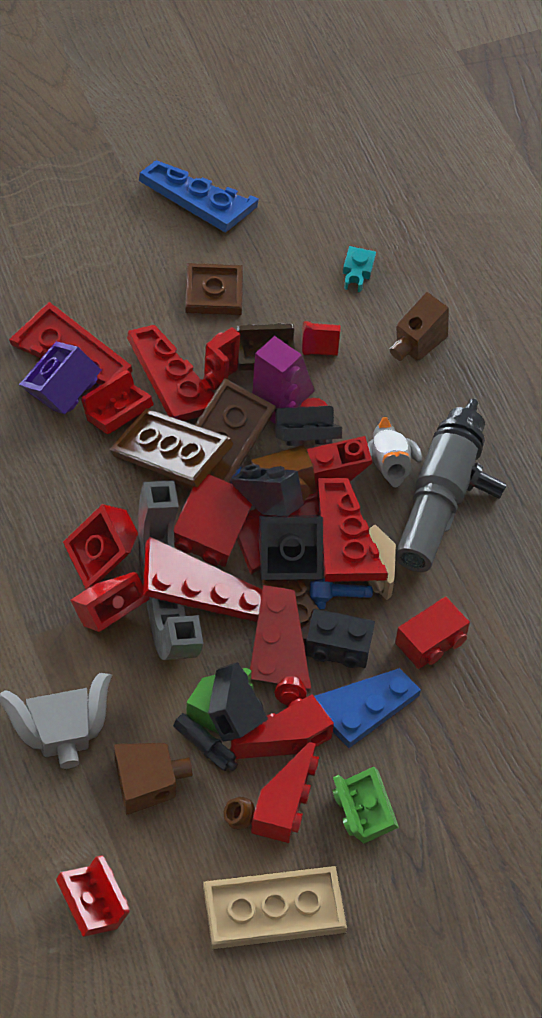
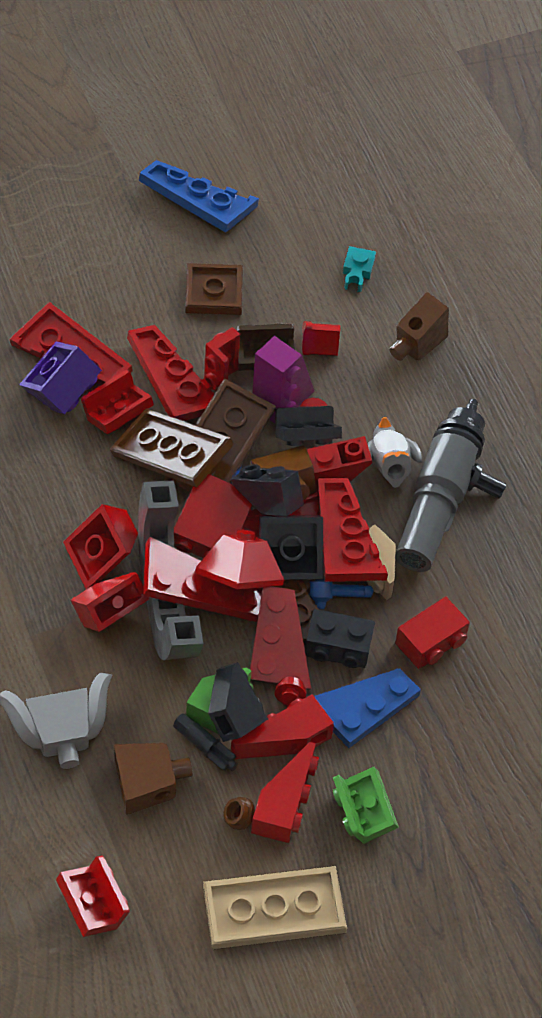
(241, 562): none -> red slope

